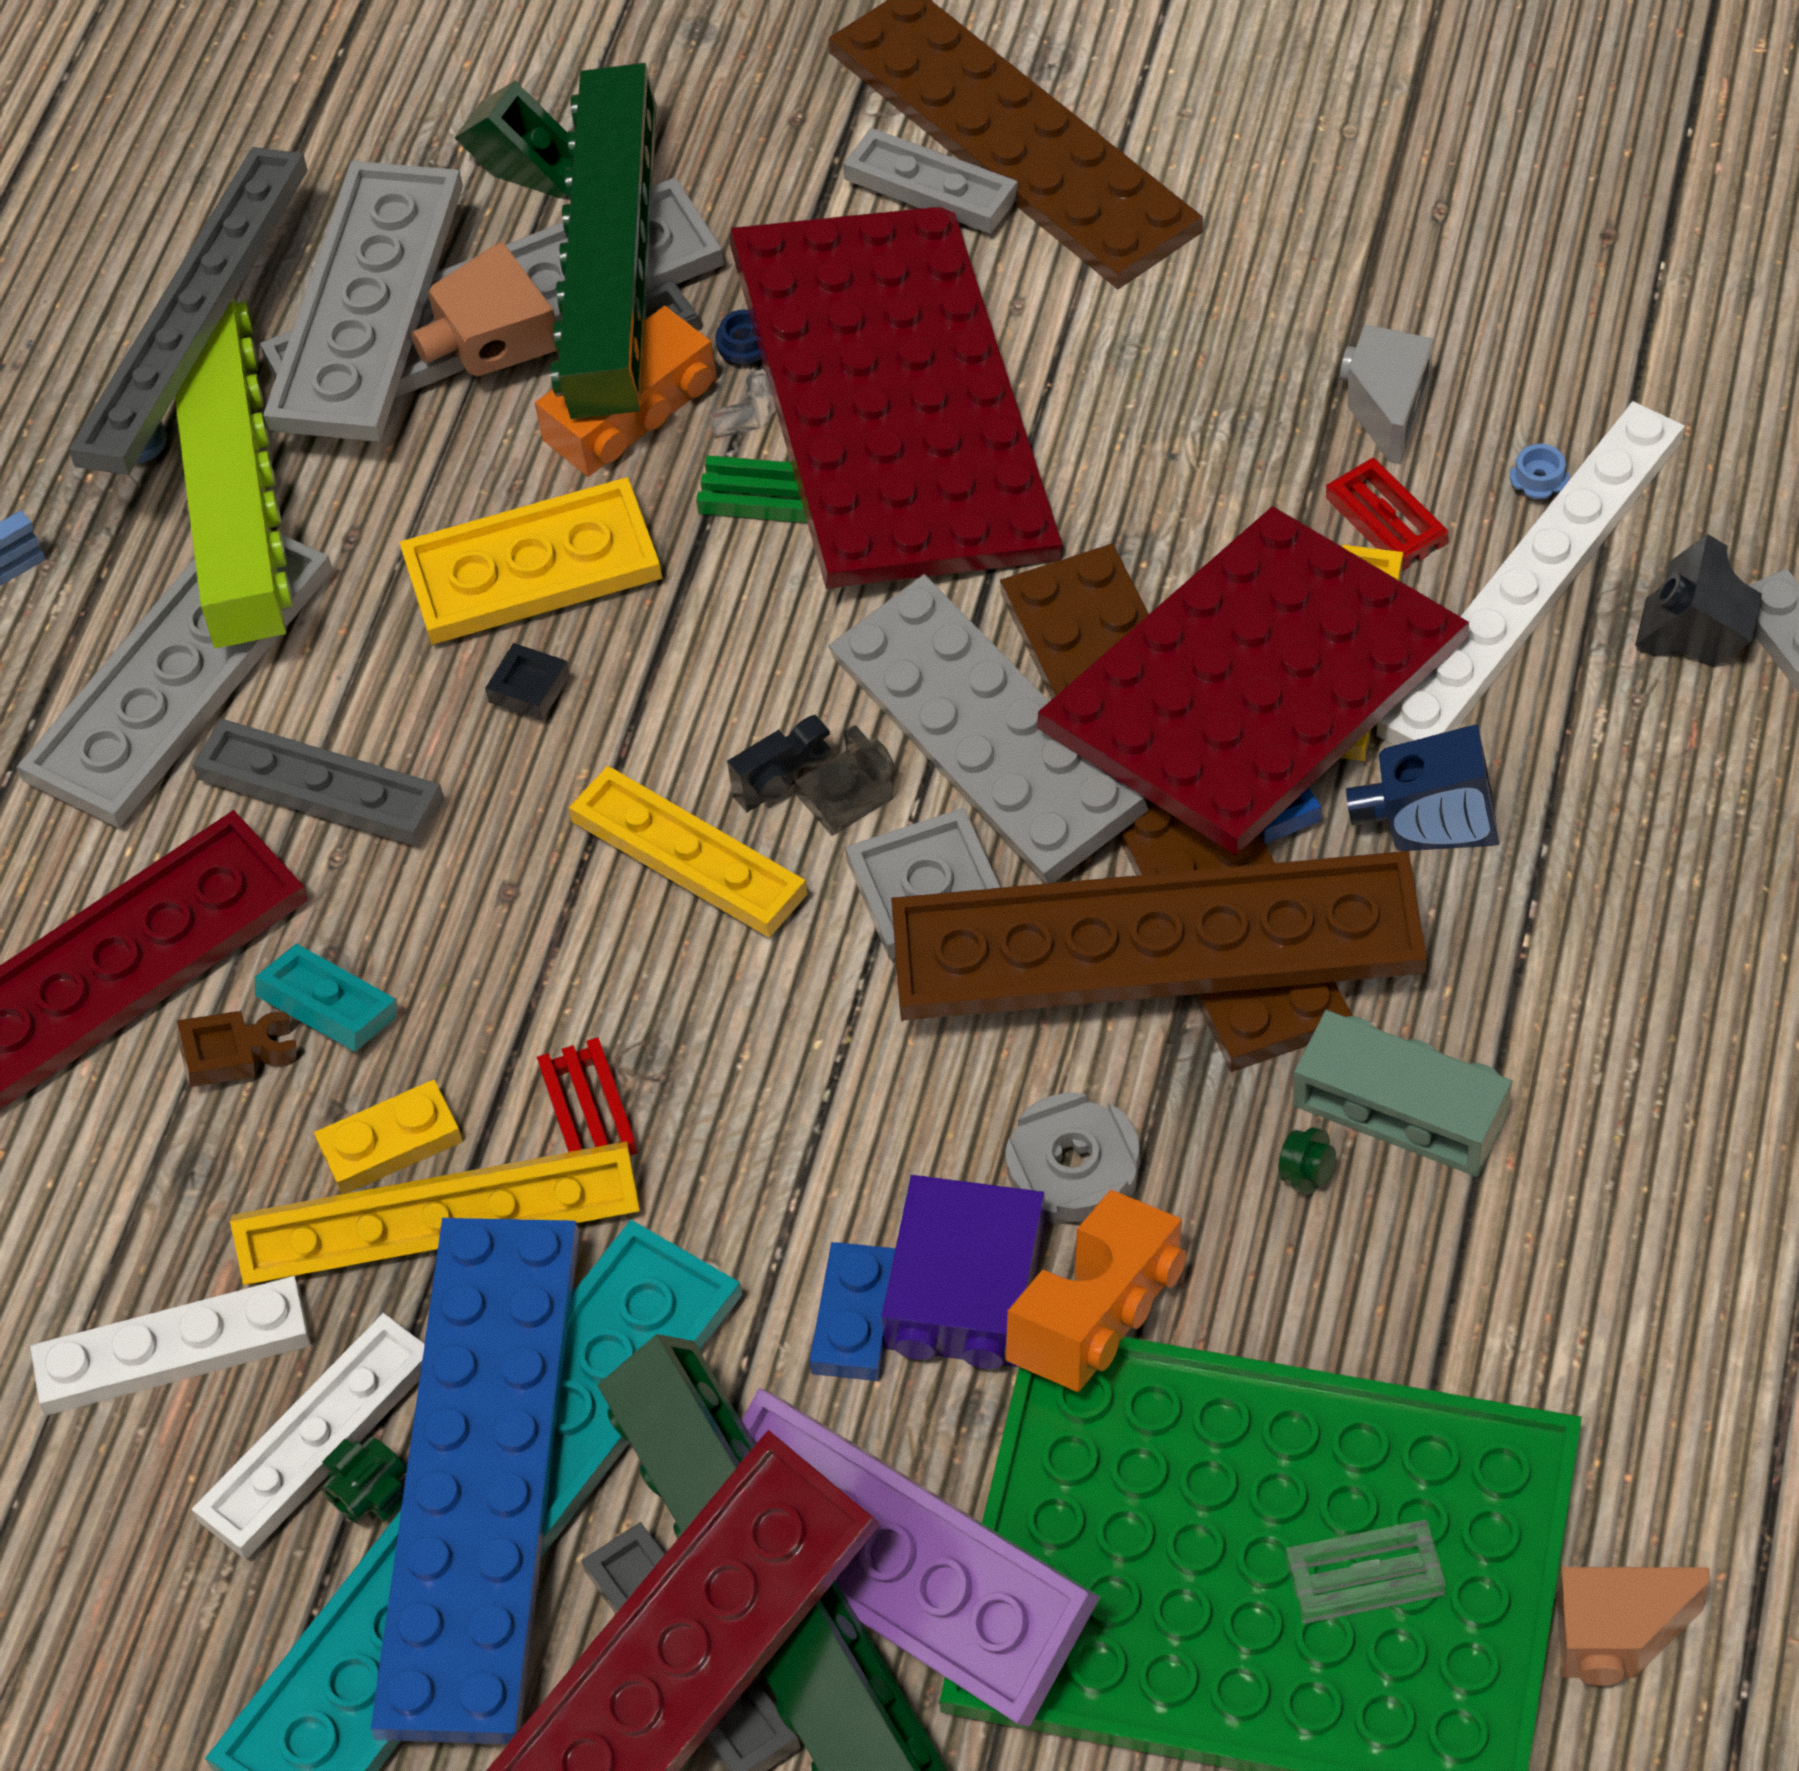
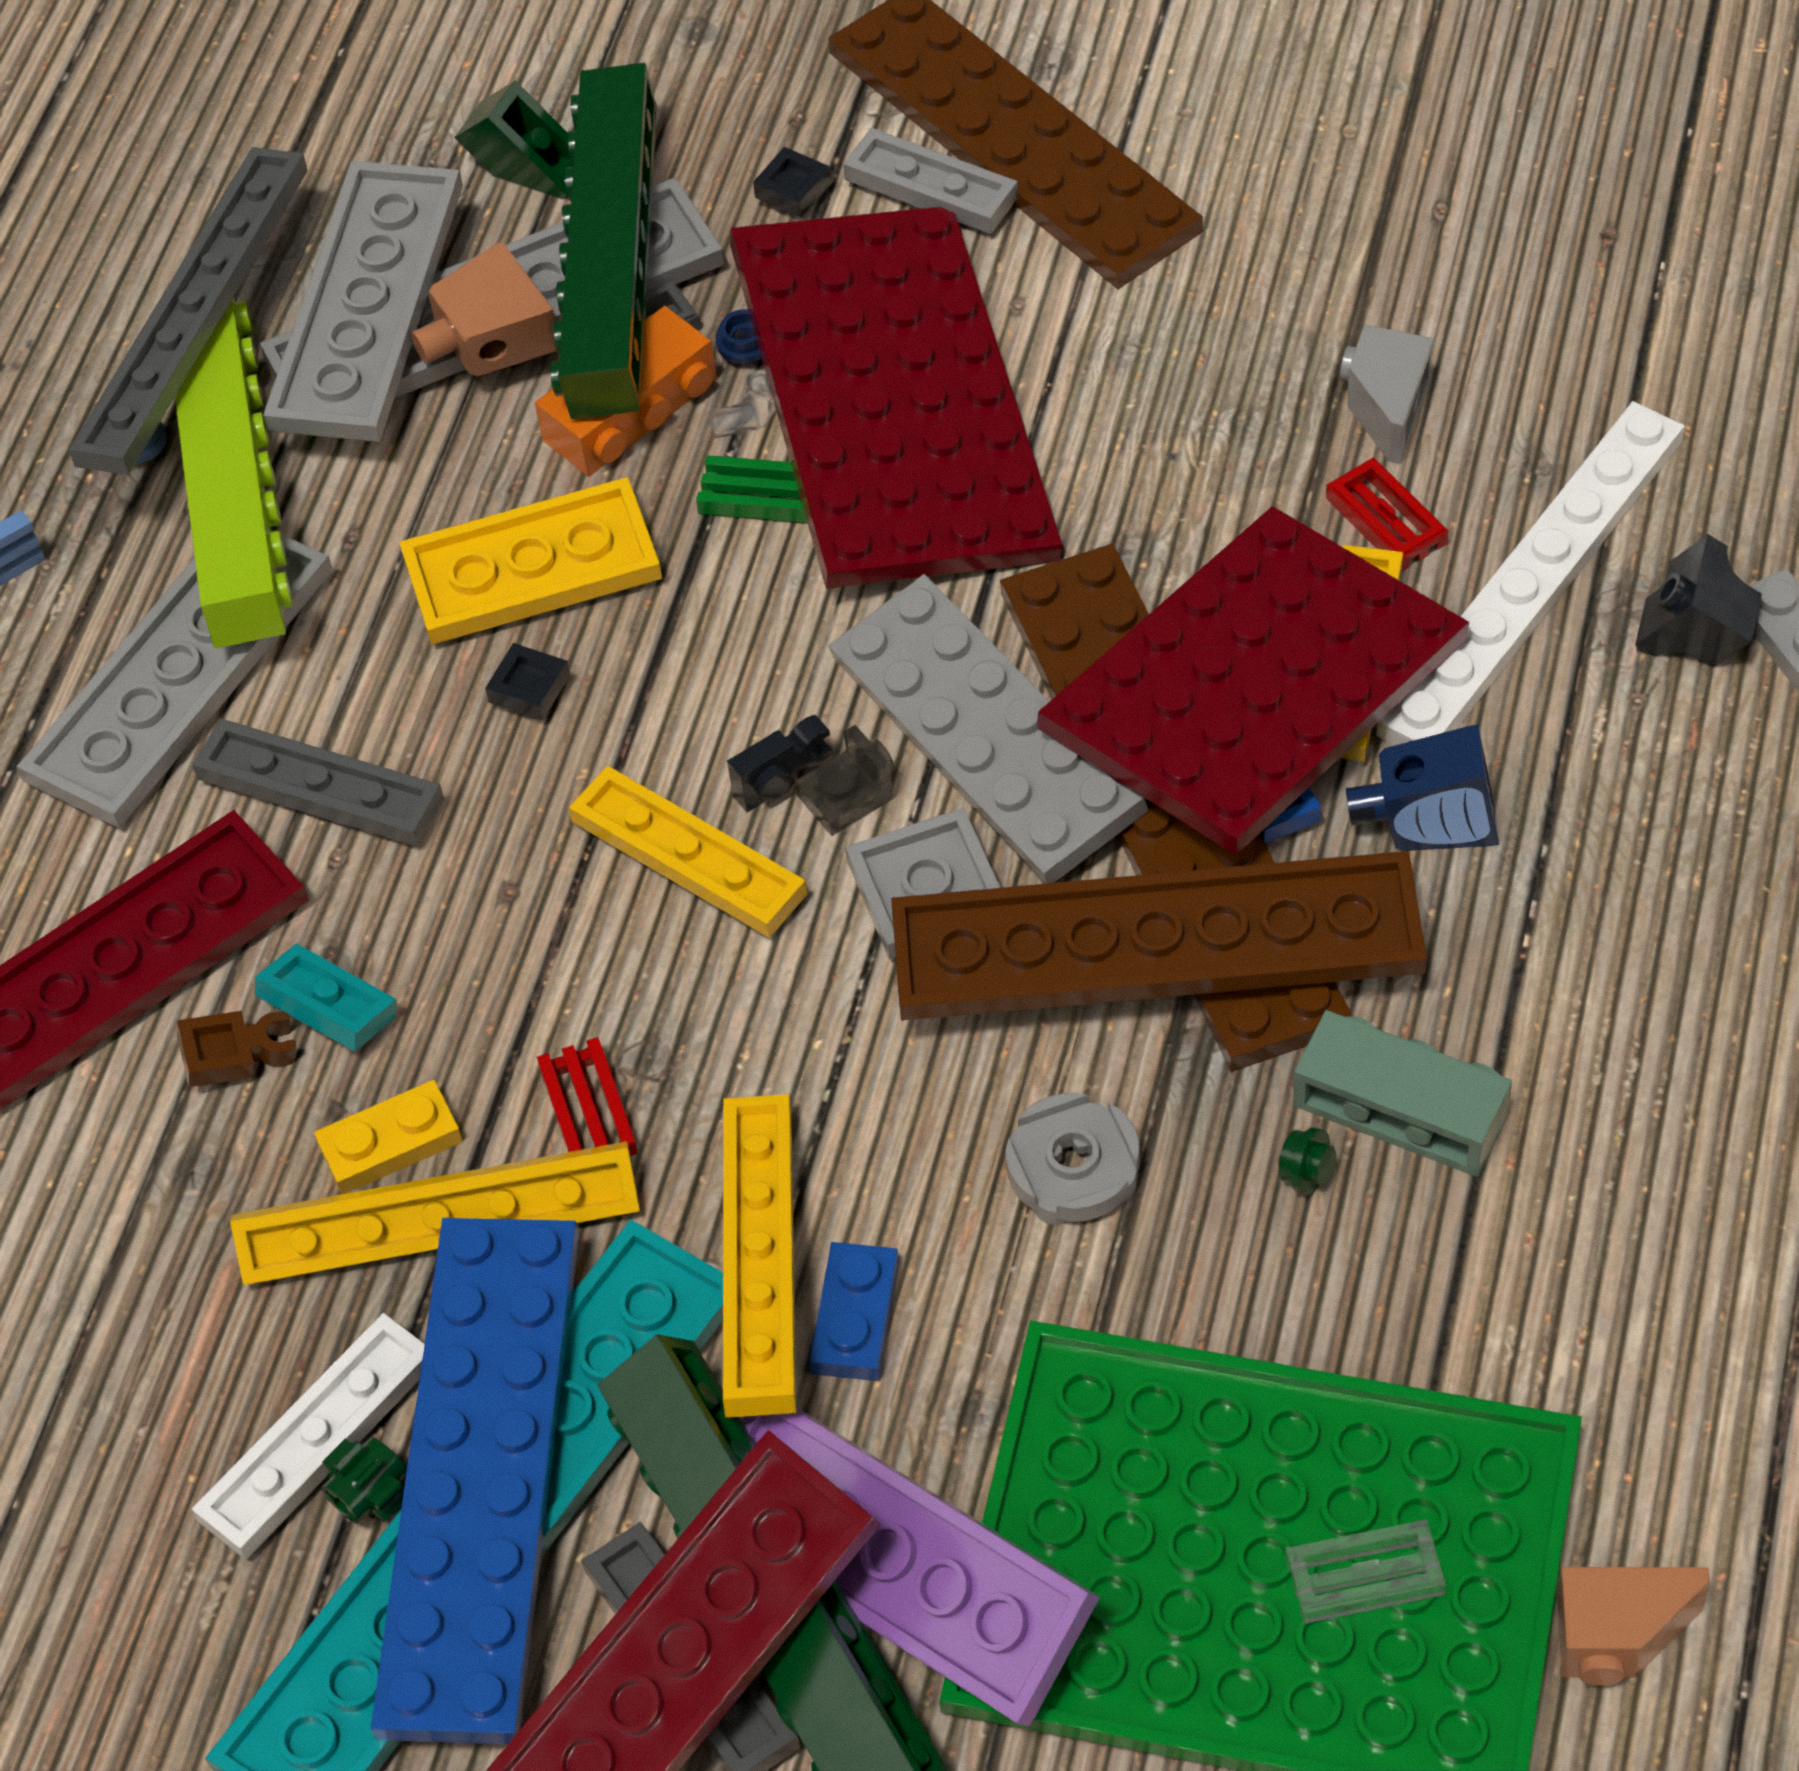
(169, 1345): white plate -> none
(758, 1257): none -> yellow plate
(792, 182): none -> black plate
(960, 1267): dark purple brick -> none
(1121, 1264): orange arch -> none
(1539, 471): medium blue plate -> none

